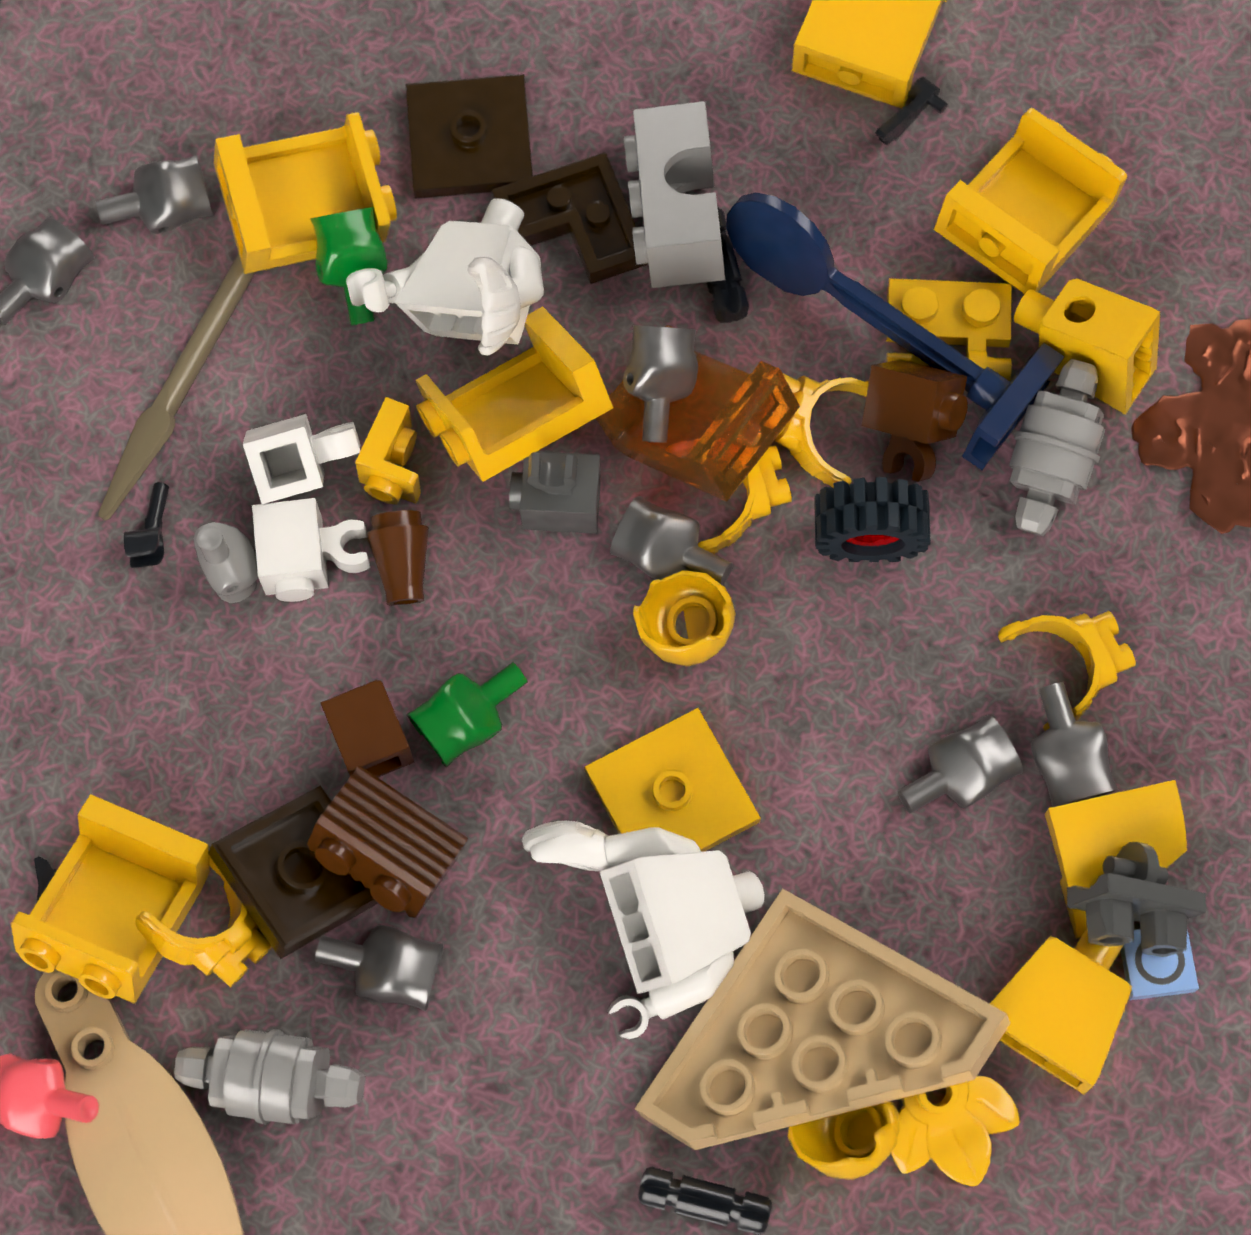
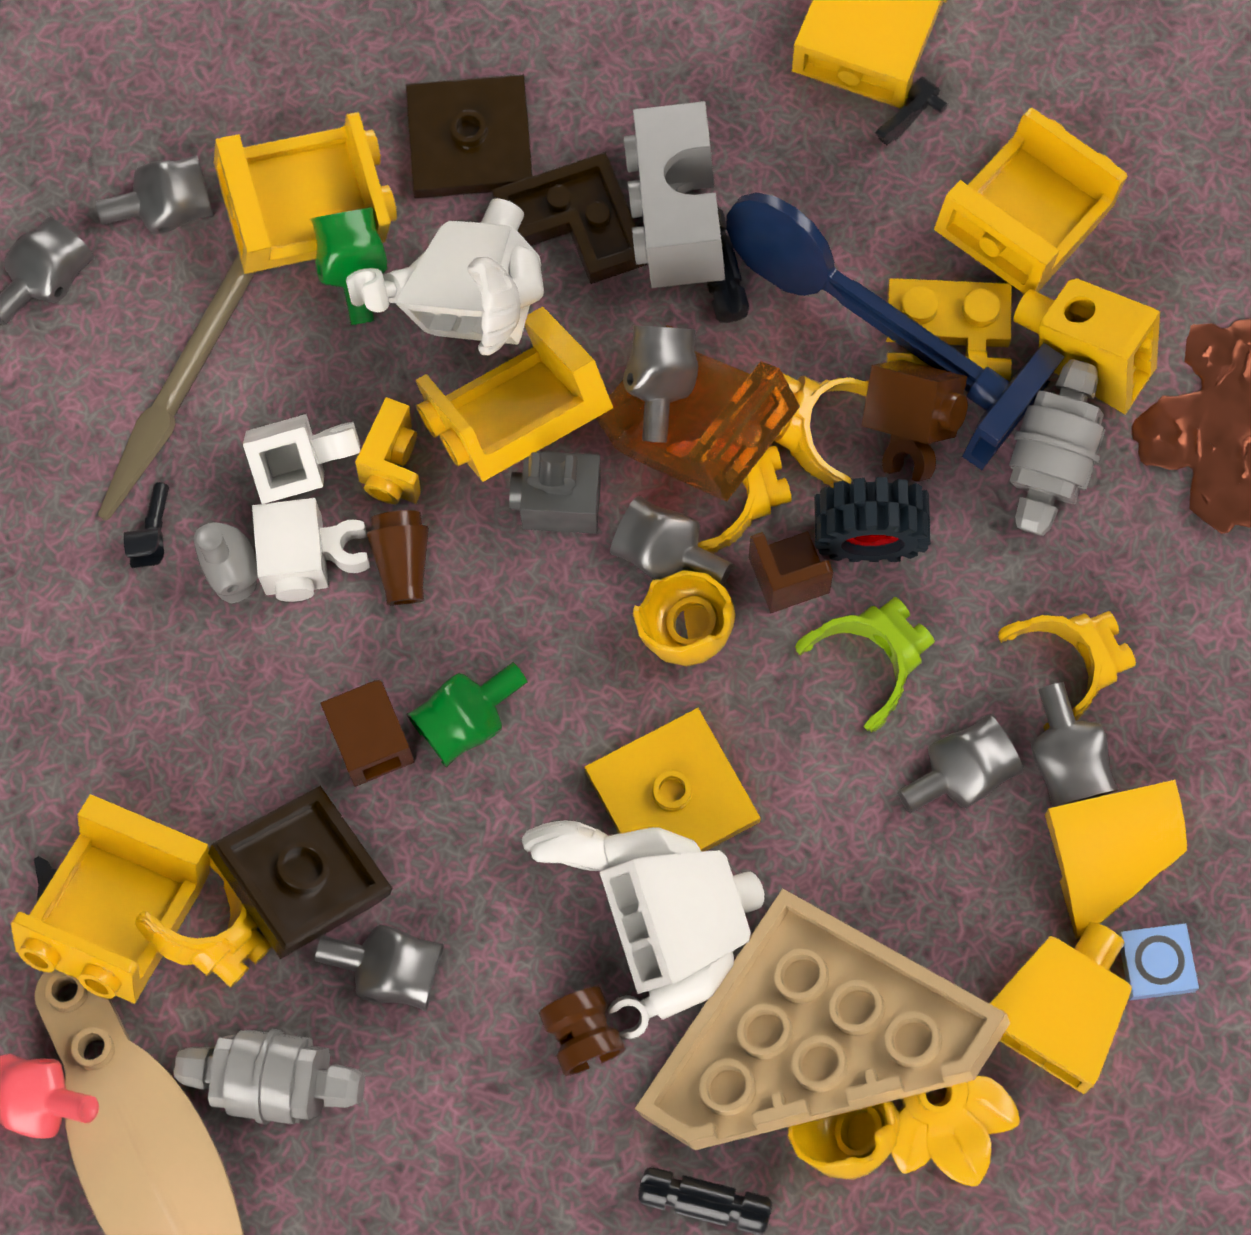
(385, 843): reddish brown brick -> none
(581, 1029): none -> reddish brown wheel
(789, 570): none -> reddish brown panel
(892, 633): none -> lime helmet
(1136, 891): dark grey hips -> none

